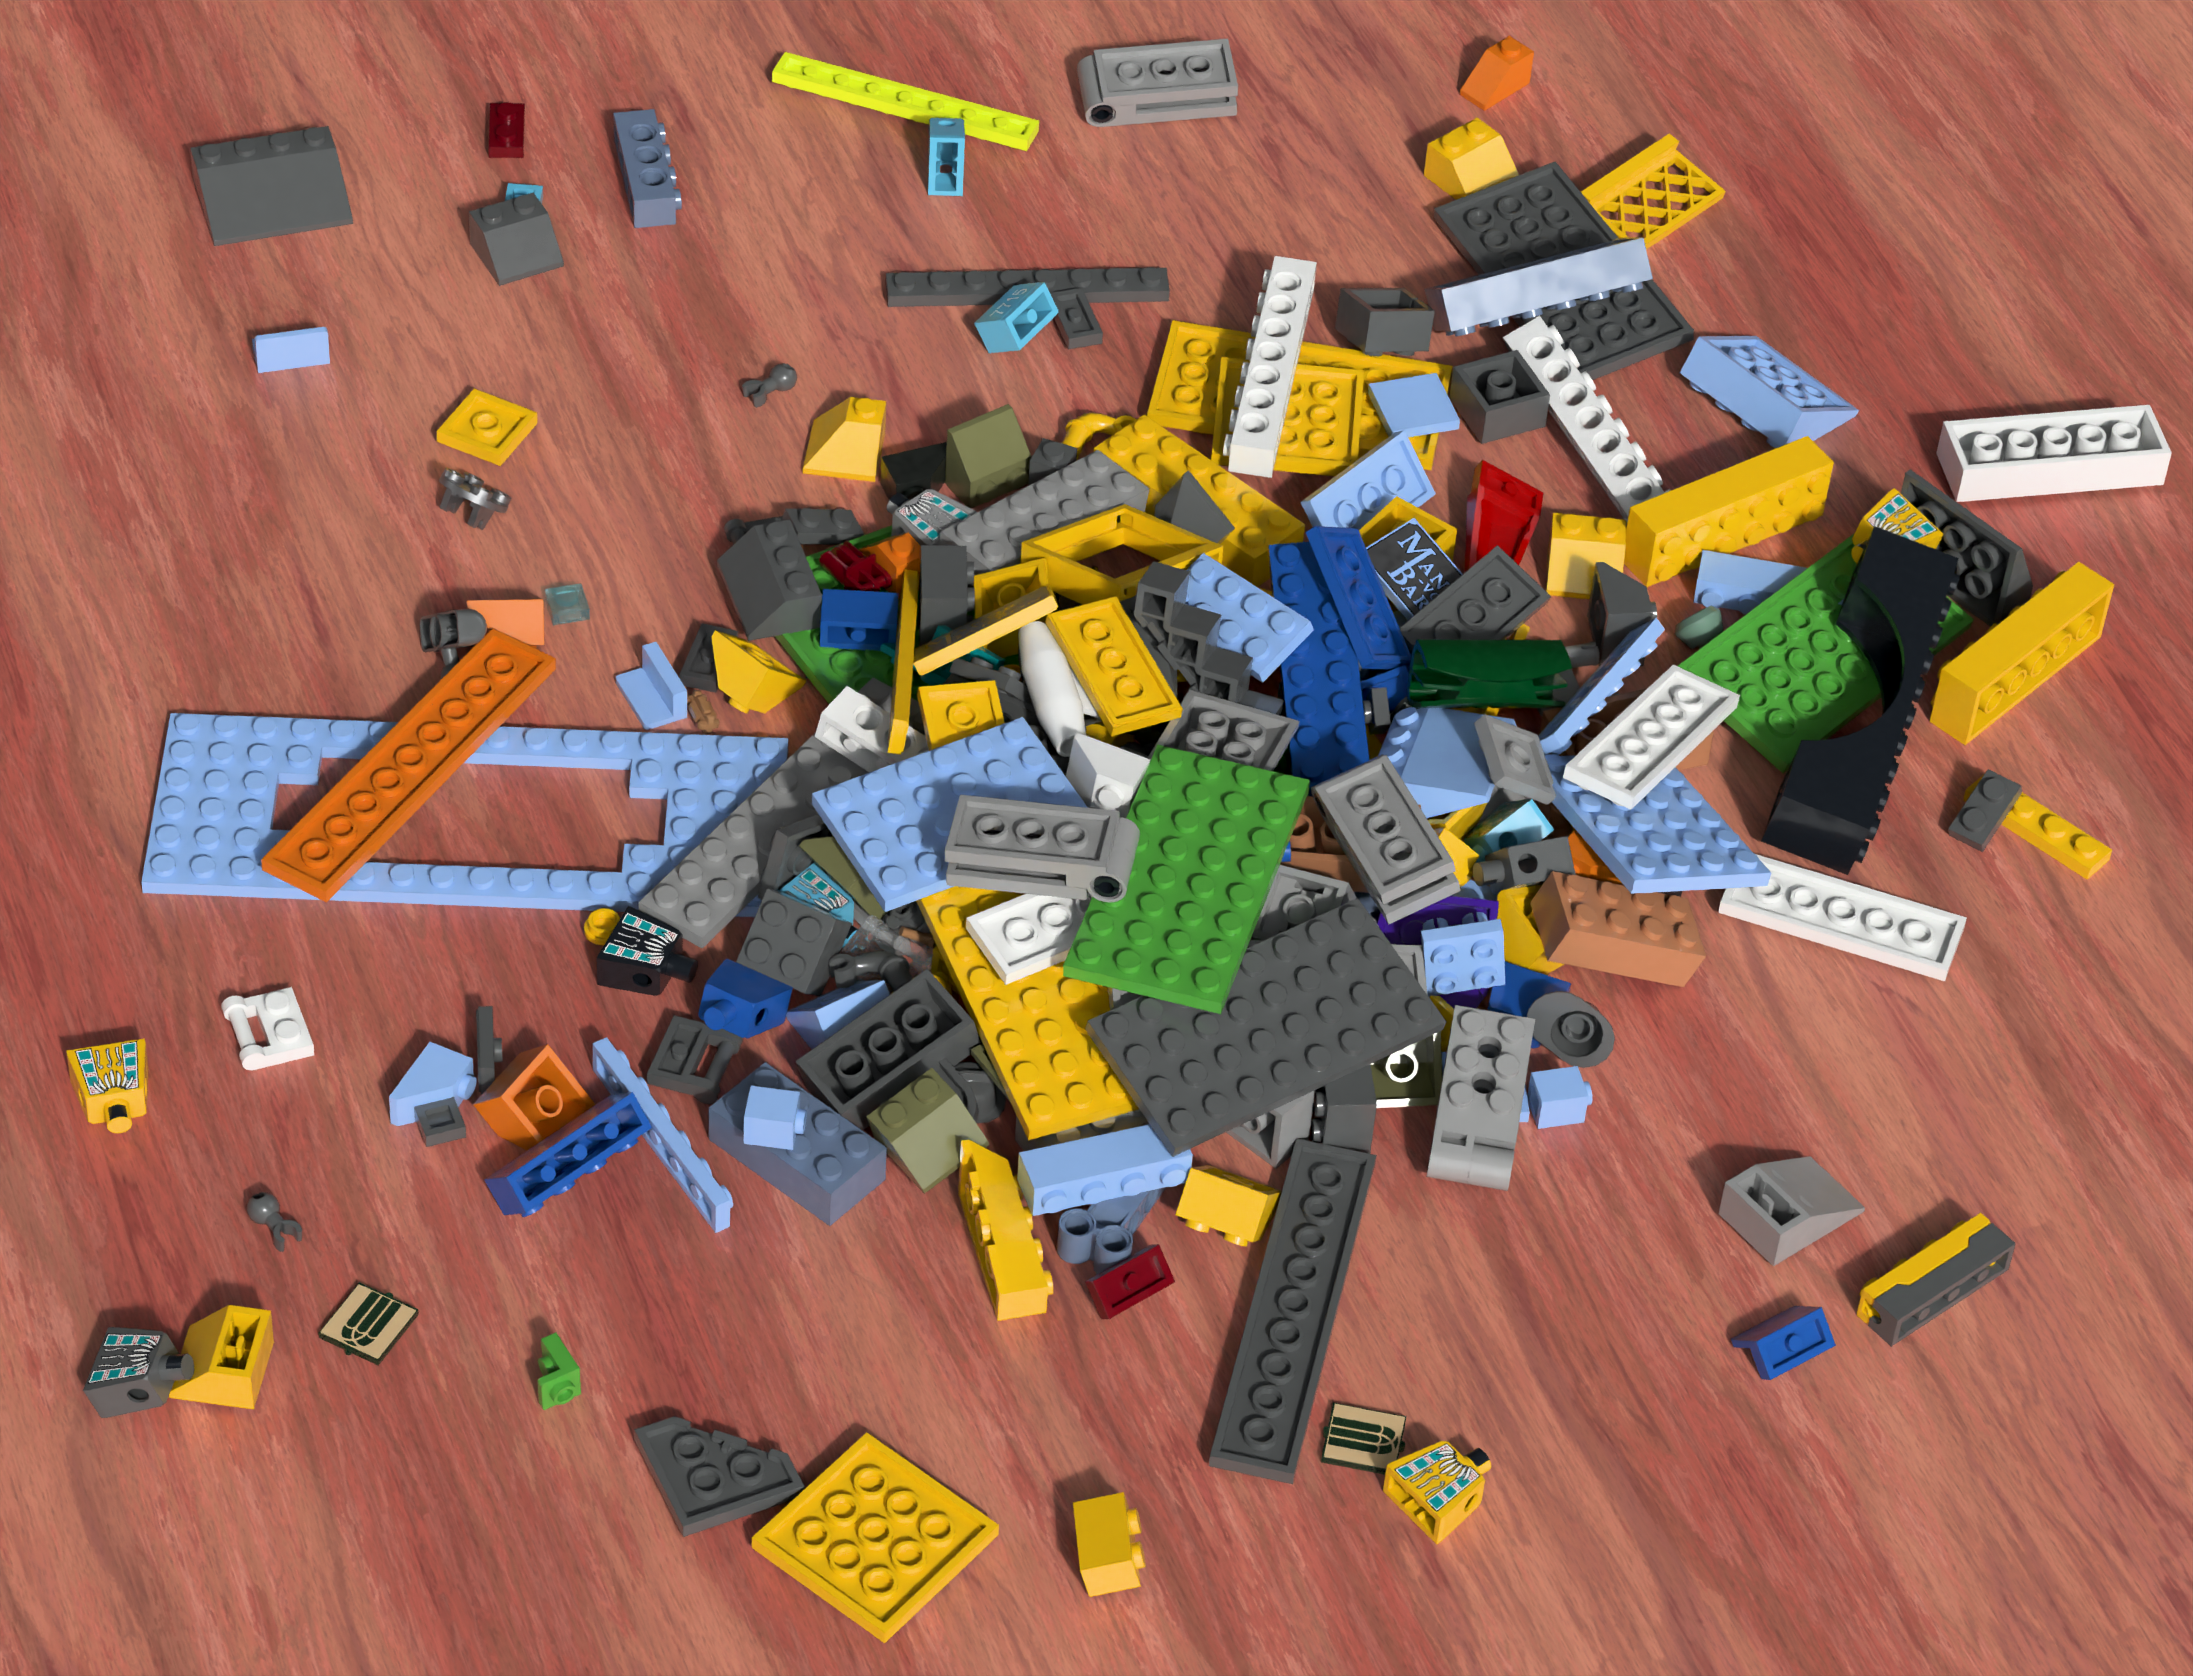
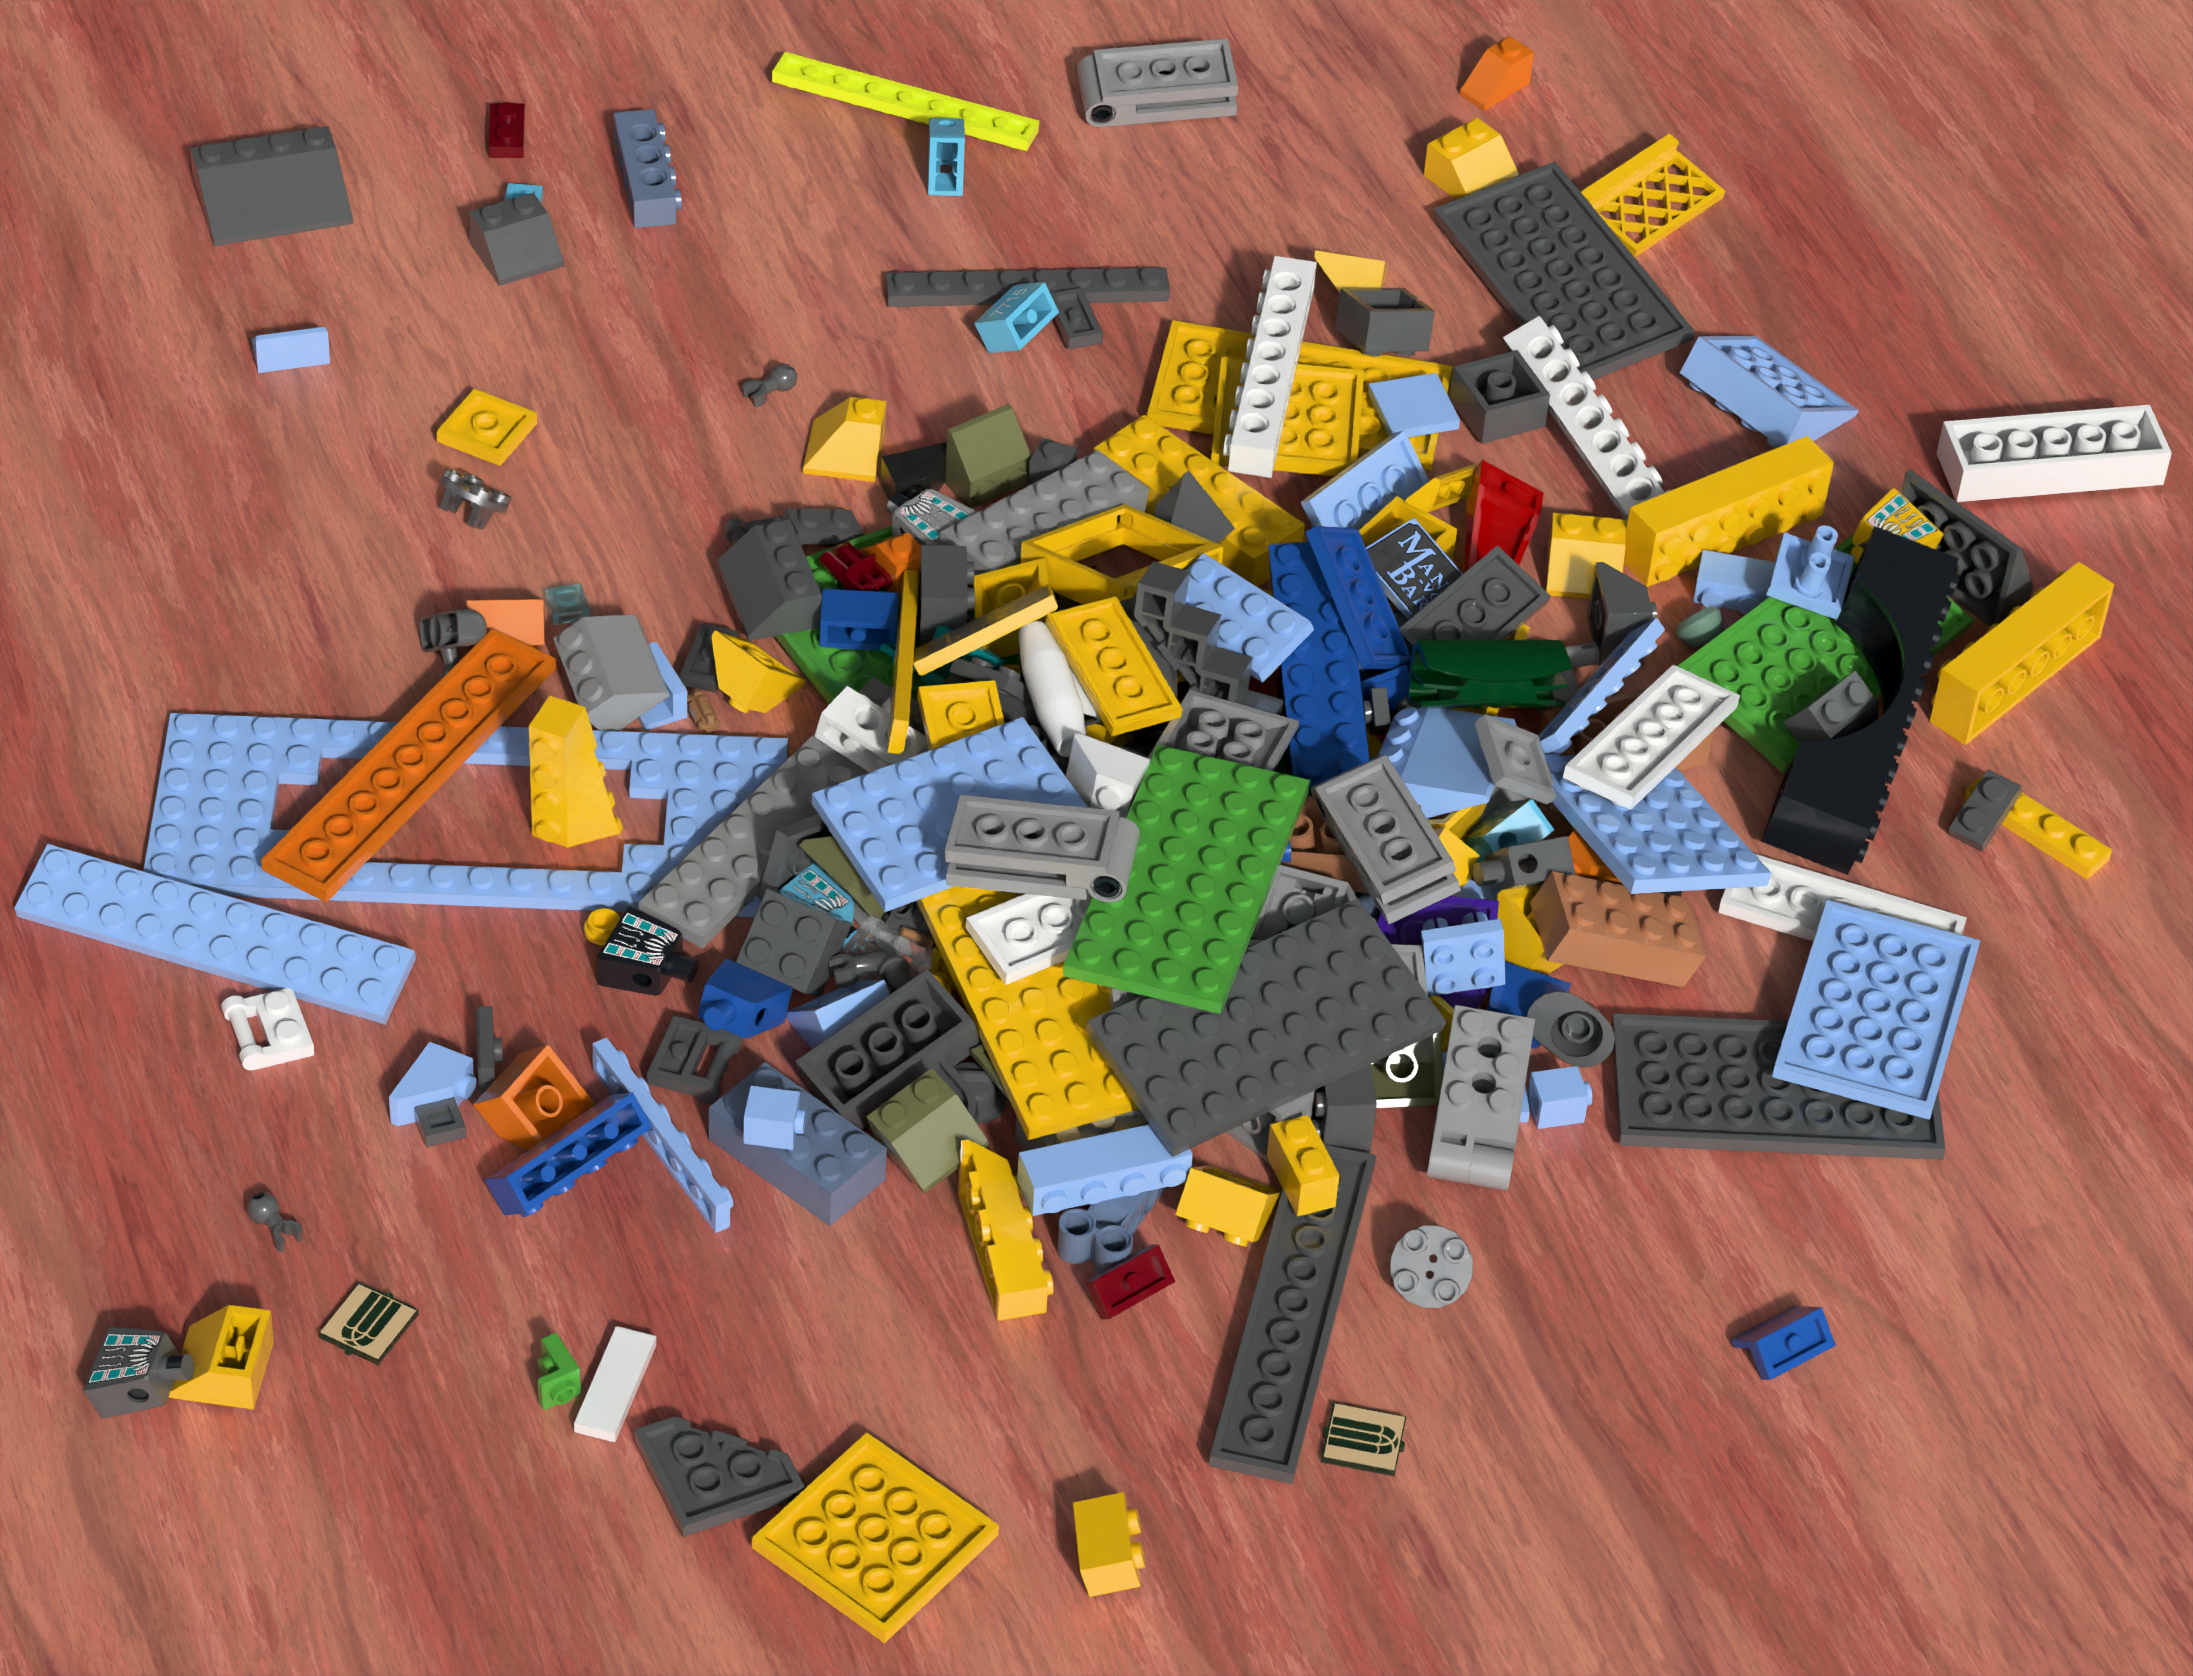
(111, 1082): yellow torso -> none
(216, 933): none -> light blue plate
(567, 778): none -> yellow wedge
(611, 669): none -> light grey slope
(615, 1384): none -> white tile
(1084, 426): yellow piece -> none
(1302, 1165): none -> yellow brick
(1351, 271): none -> yellow slope
(1412, 1261): none -> flat silver plate
(1437, 1486): yellow torso -> none
(1443, 490): none -> yellow slope
(1538, 284): brick -> none
(1715, 1090): none -> dark grey plate
(1786, 1206): light grey slope -> none
(1811, 572): none -> light blue plate
(1835, 712): none -> dark grey slope
(1877, 1009): none -> light blue plate
(1935, 1278): dark grey piece -> none

